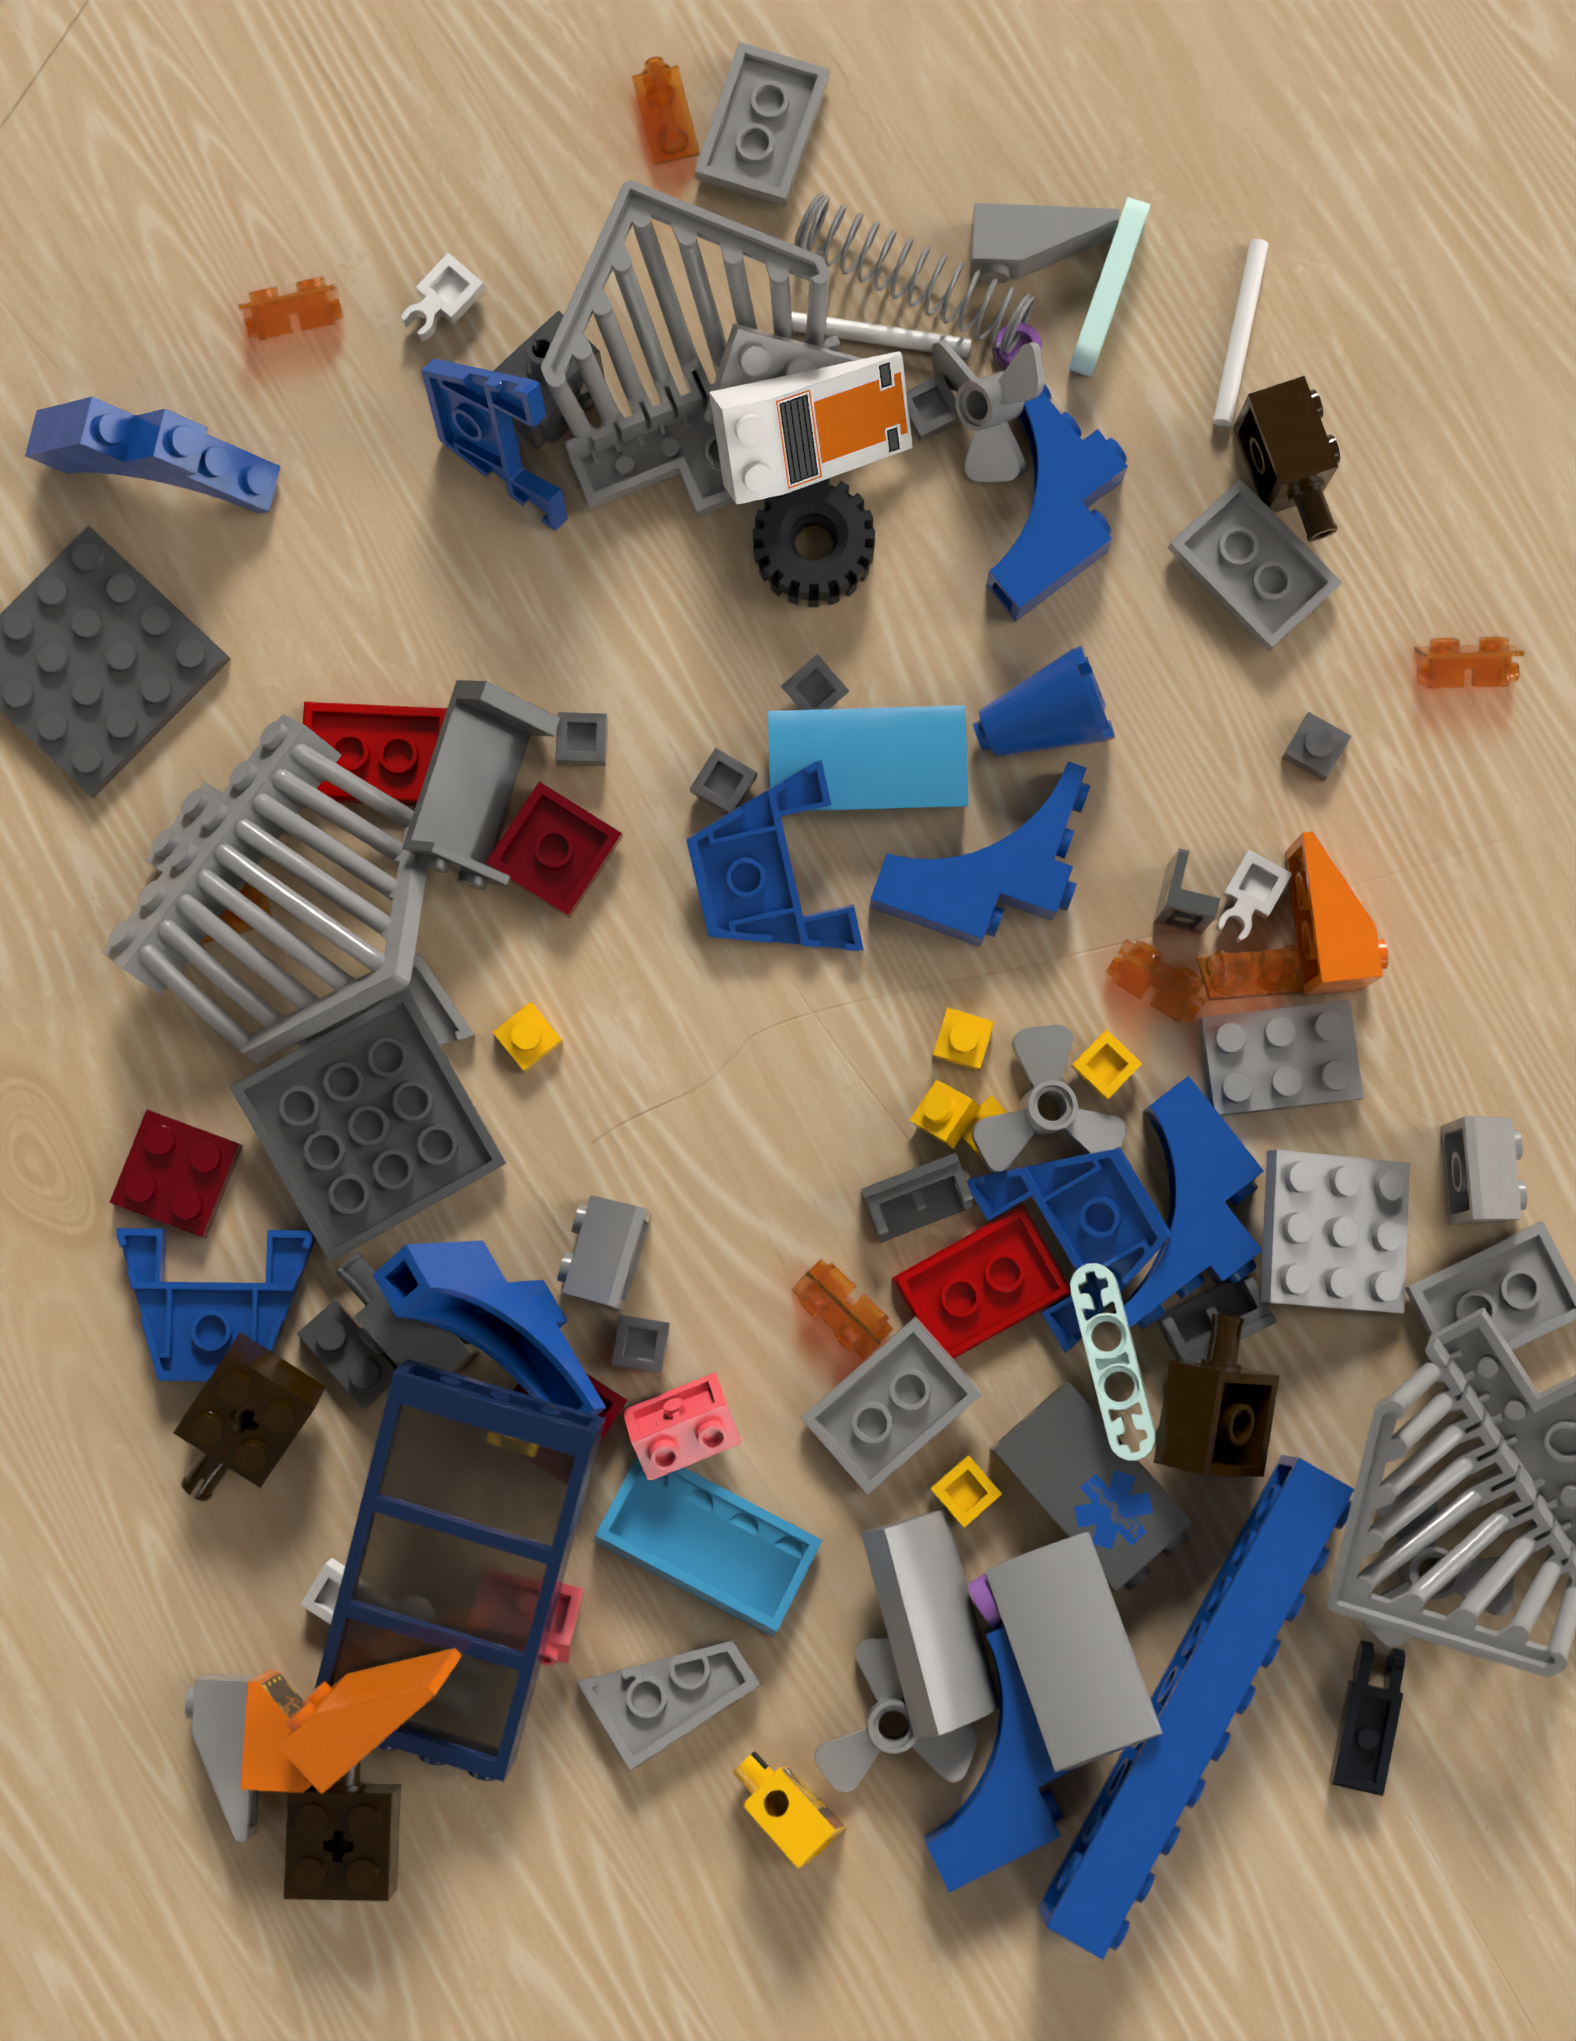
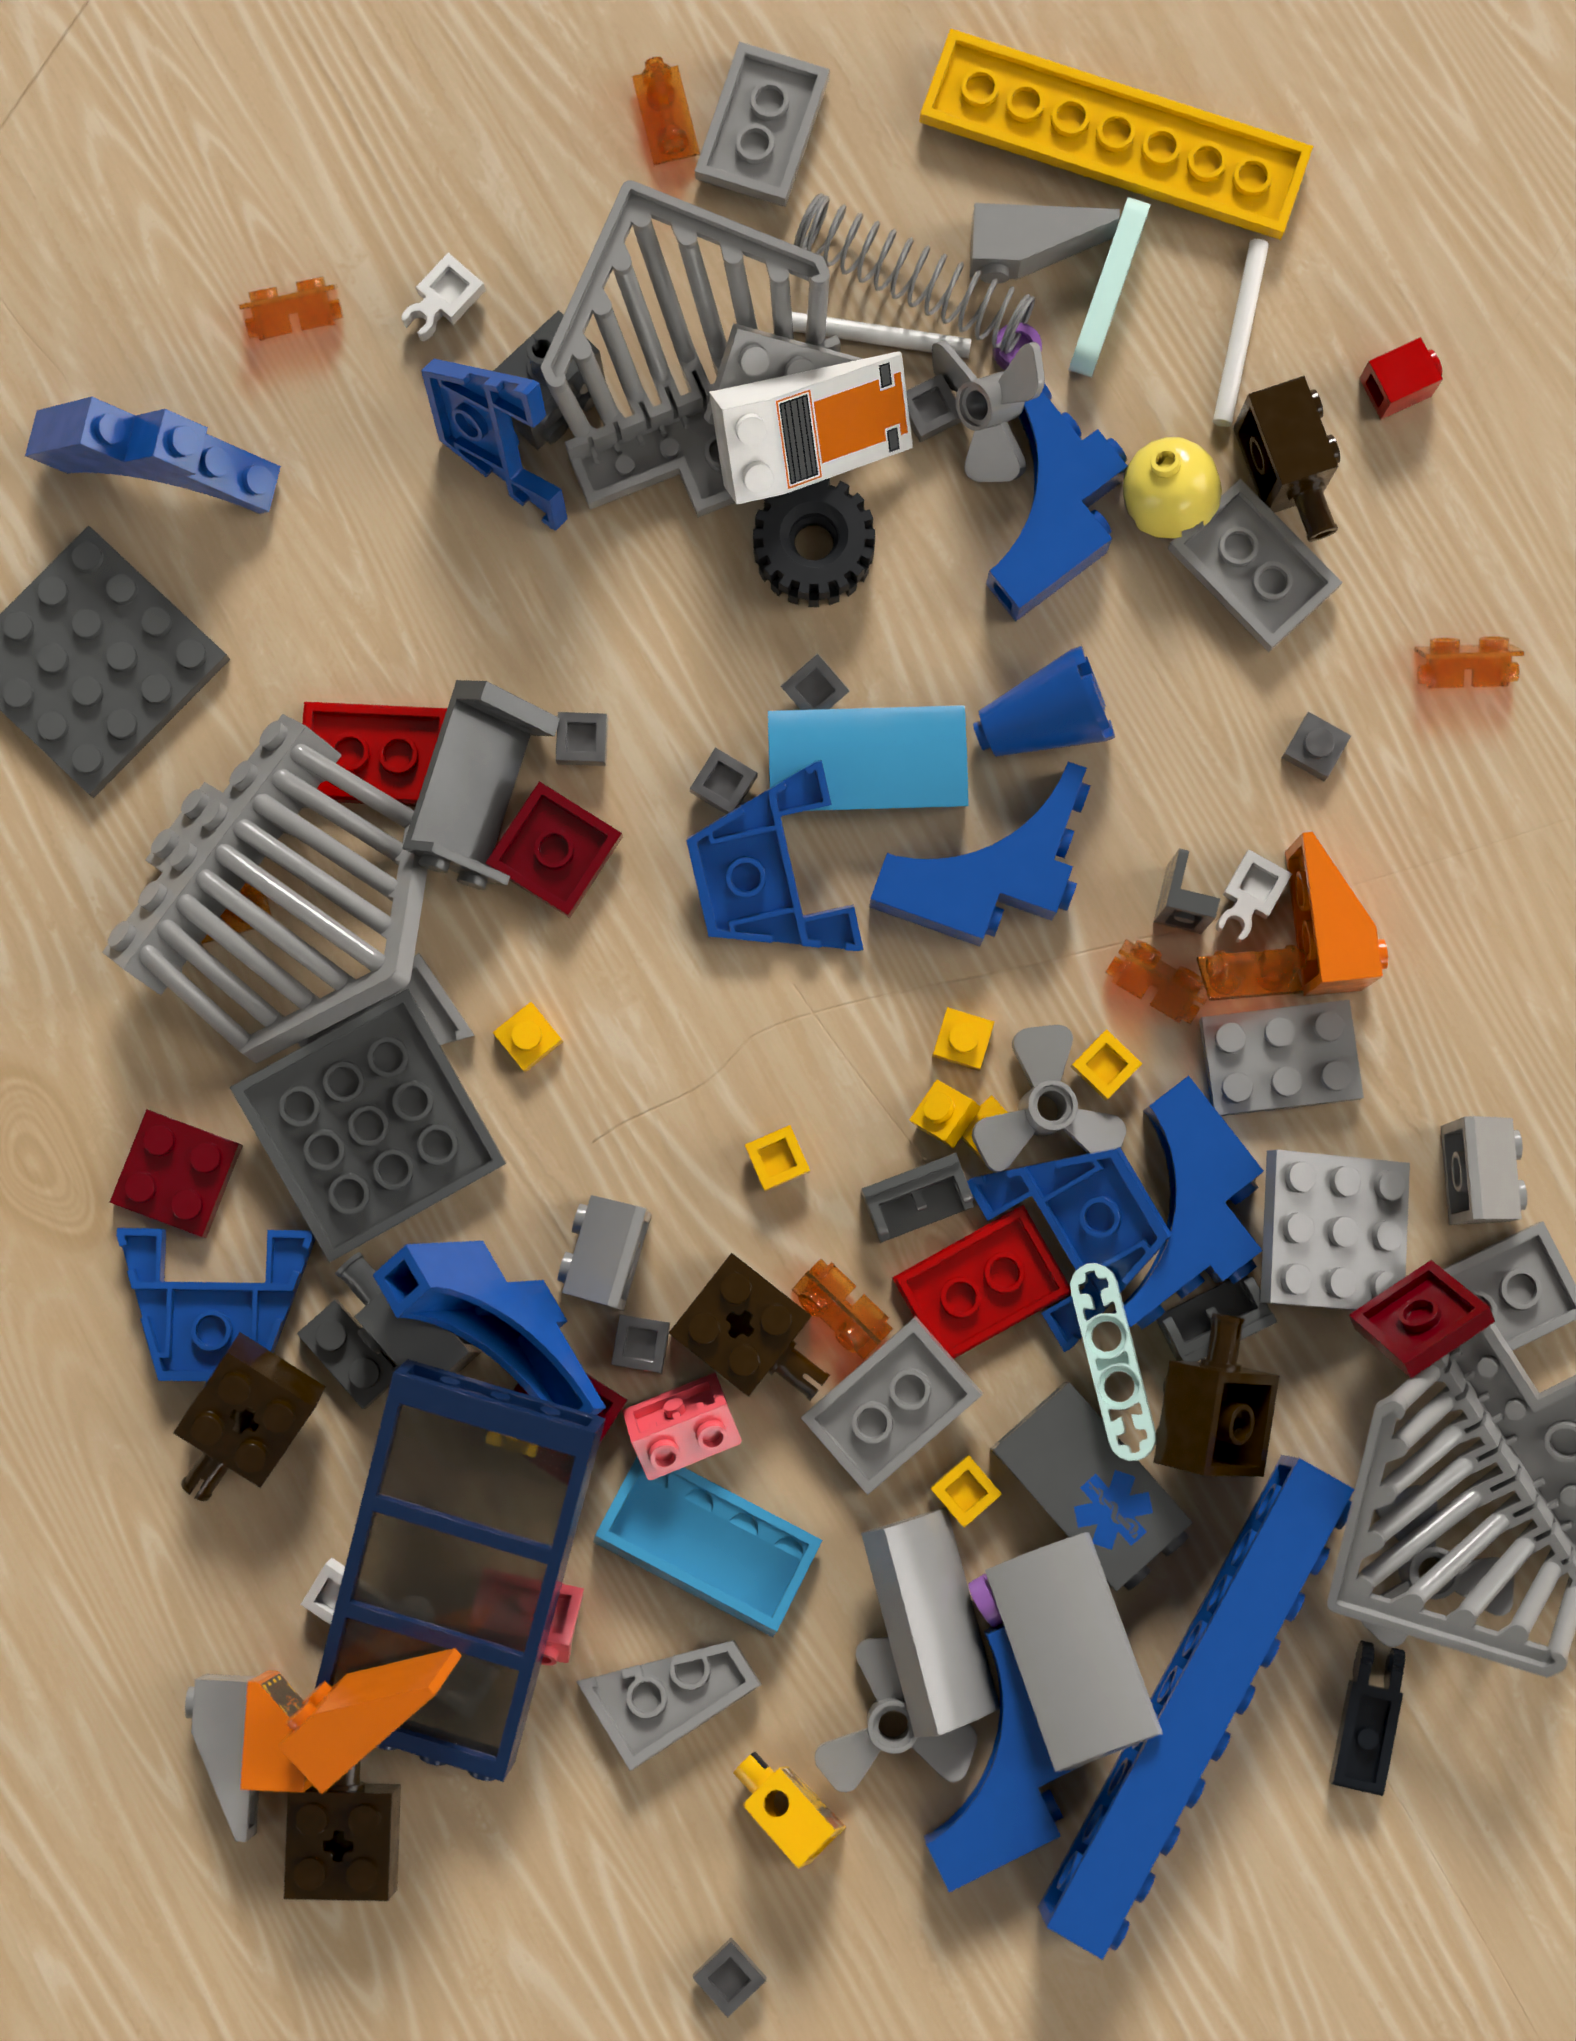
(729, 1977): none -> flat silver plate
(770, 1346): none -> dark brown brick
(777, 1158): none -> yellow plate
(1115, 134): none -> yellow plate
(1171, 487): none -> light yellow cylinder
(1401, 377): none -> red brick
(1421, 1318): none -> dark red plate

